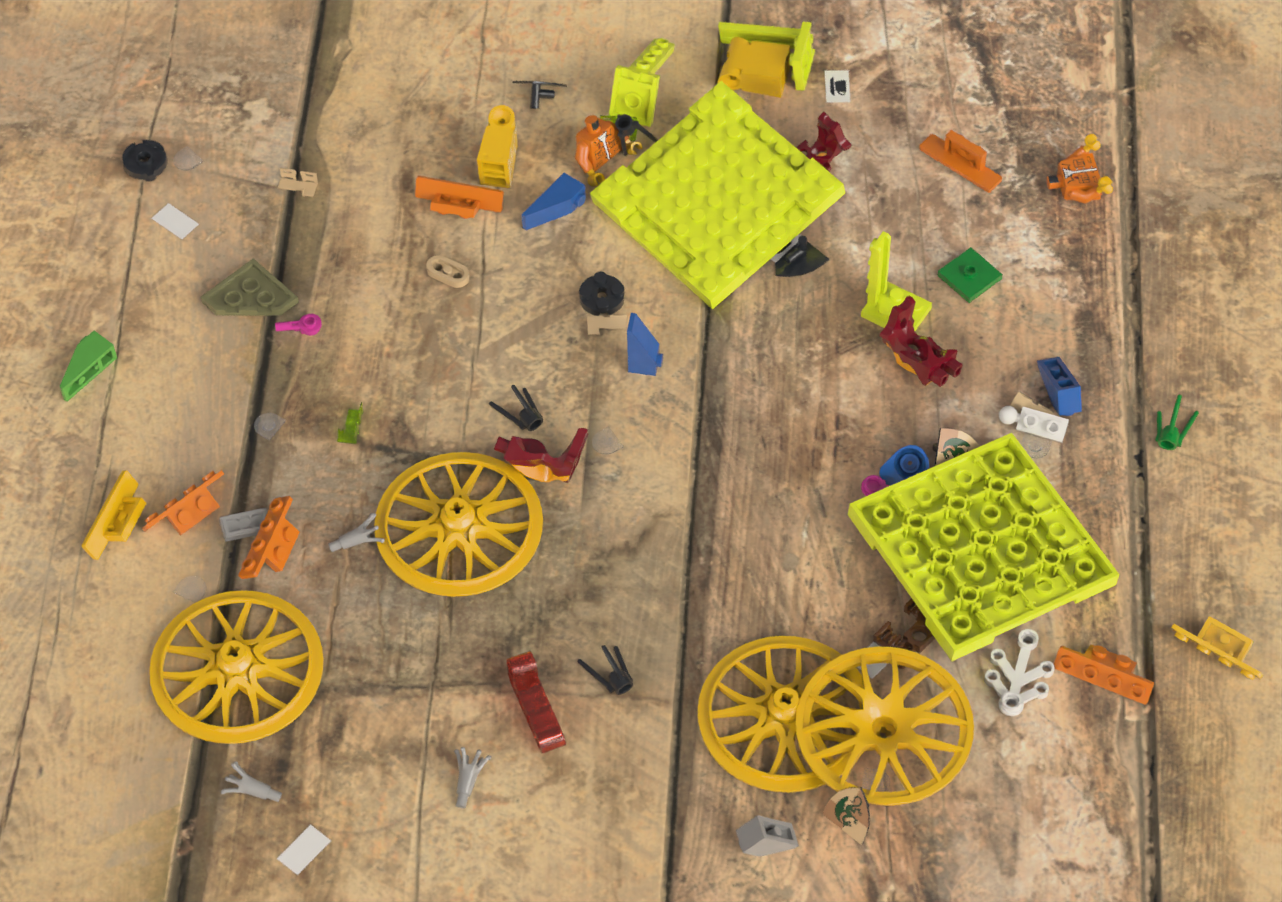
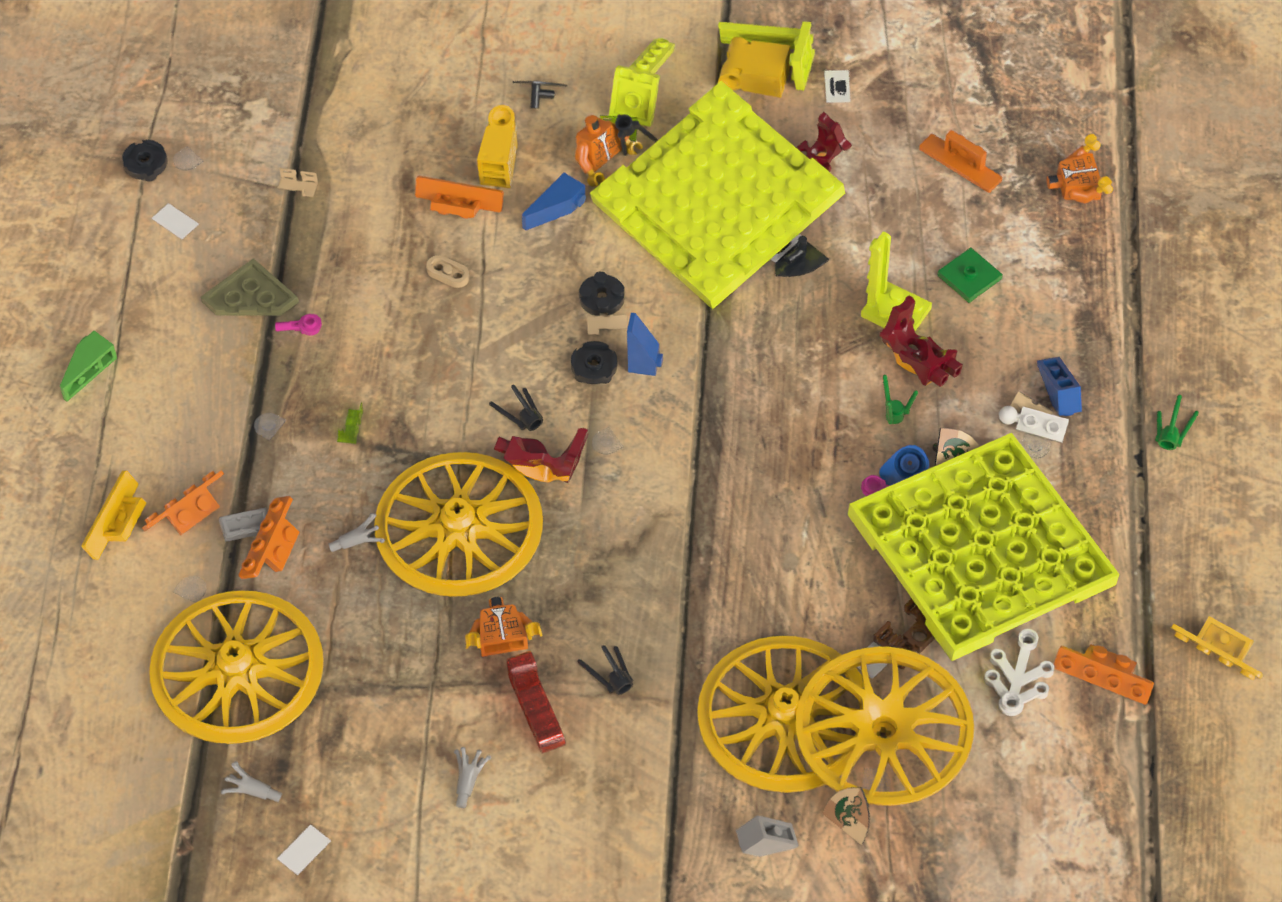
(501, 629): none -> orange torso
(595, 374): none -> black plate
(894, 408): none -> green plant

